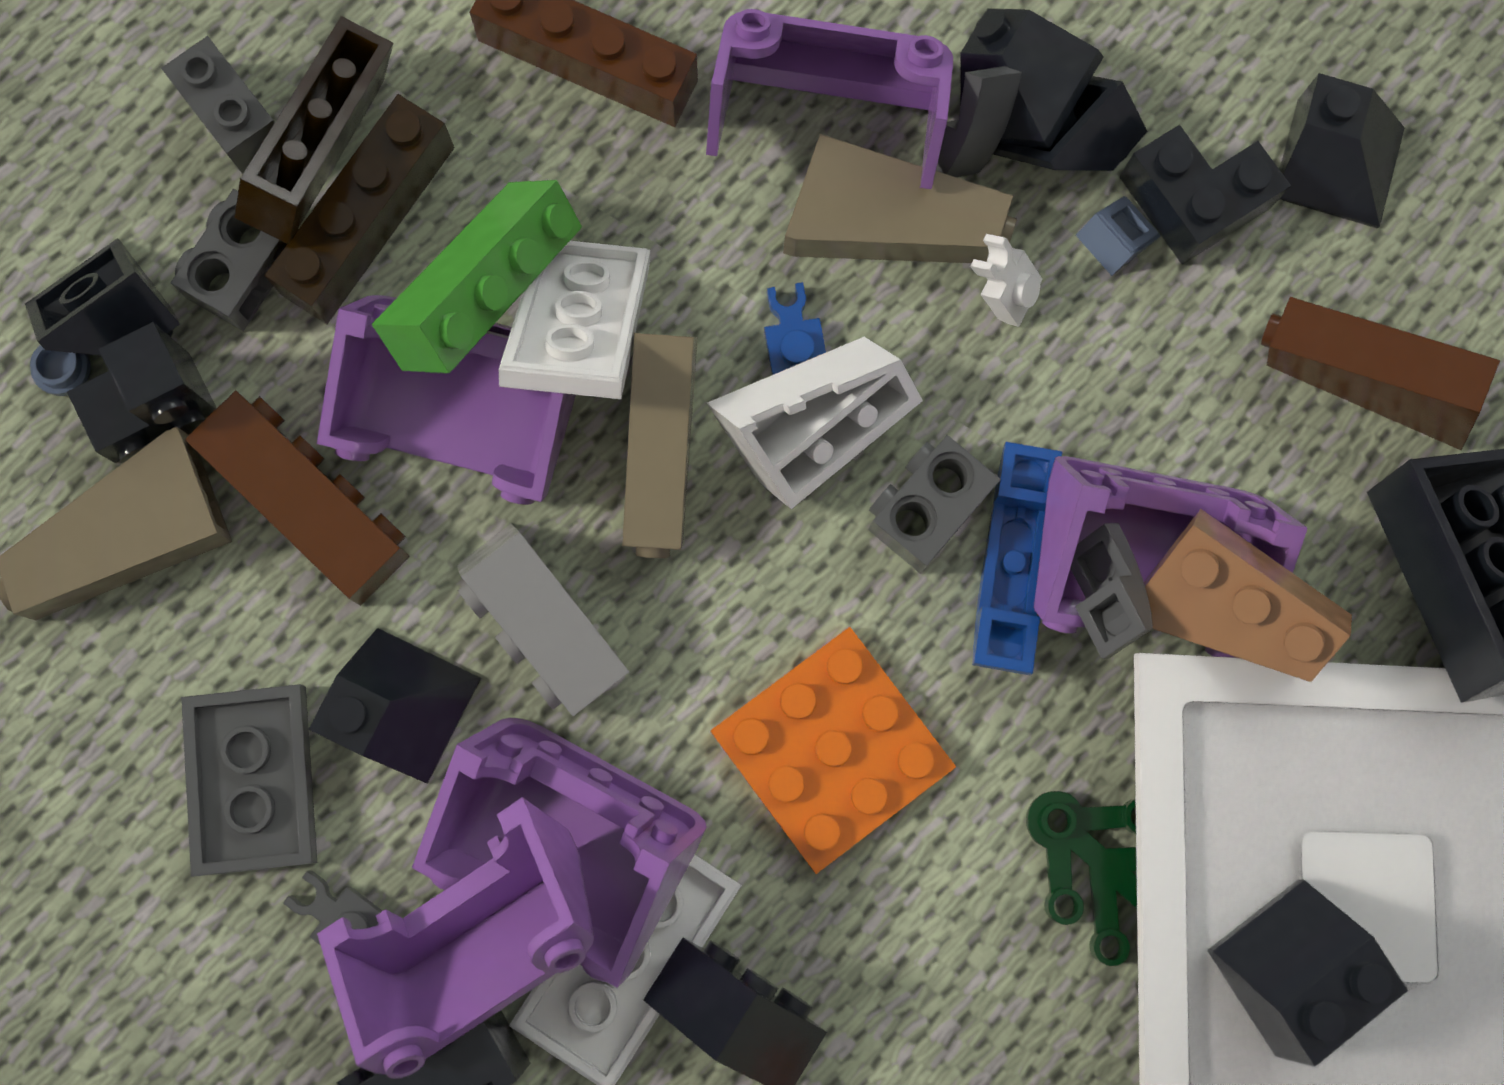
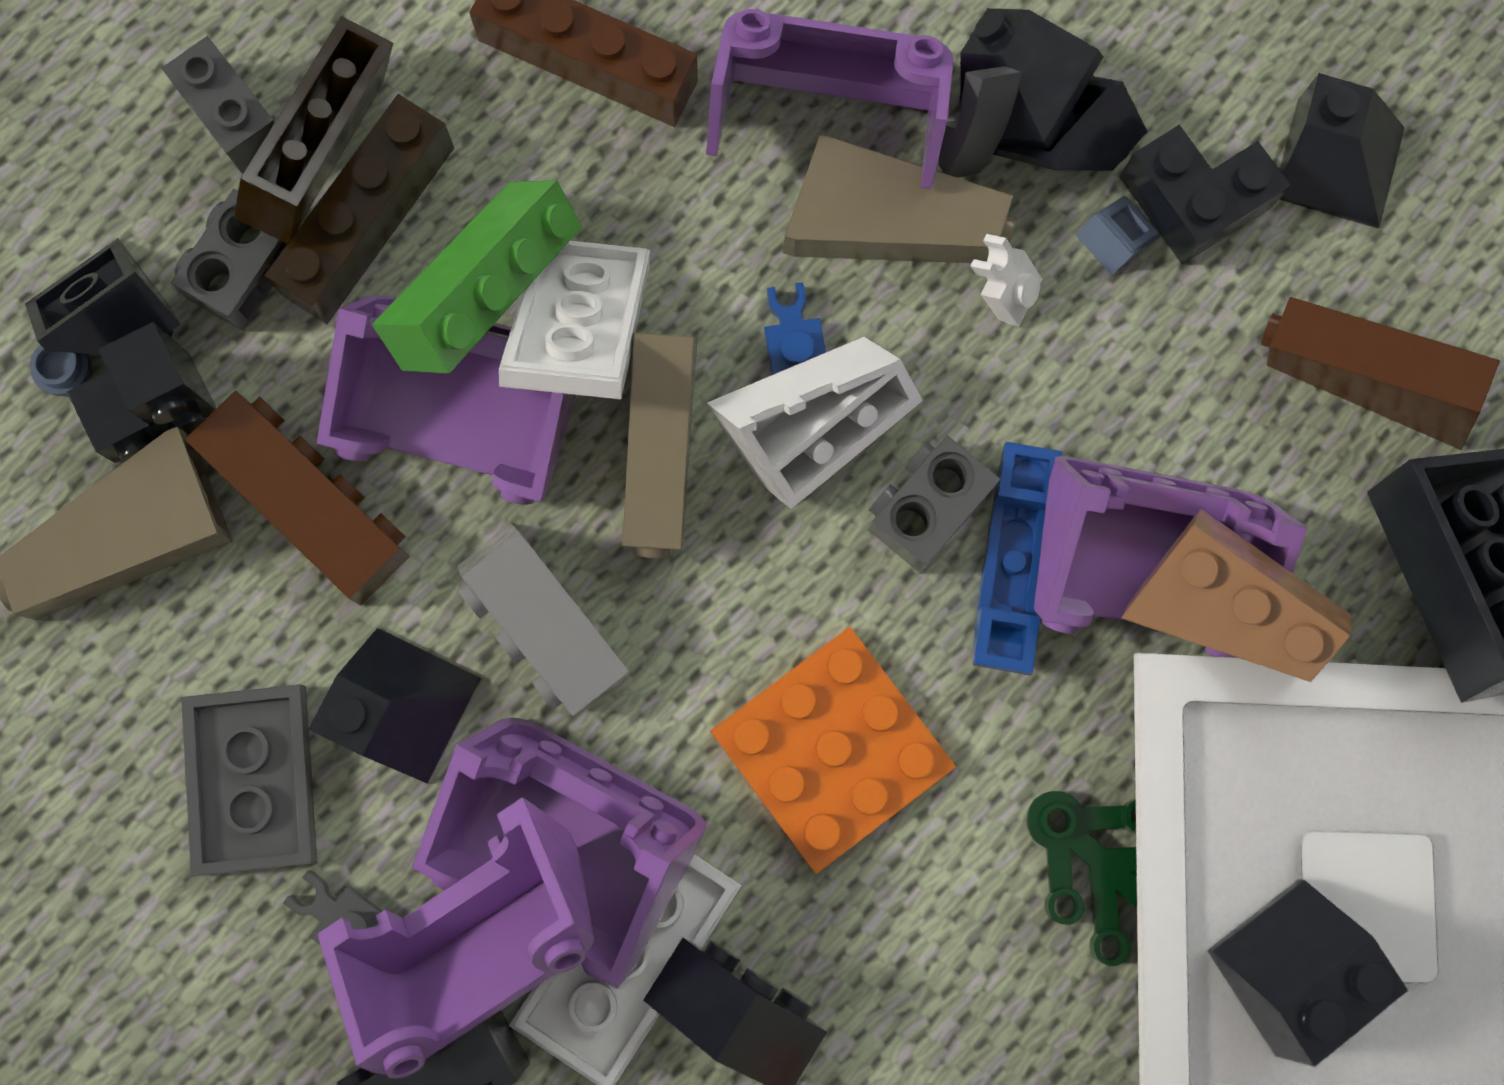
(1114, 590): dark grey slope -> none

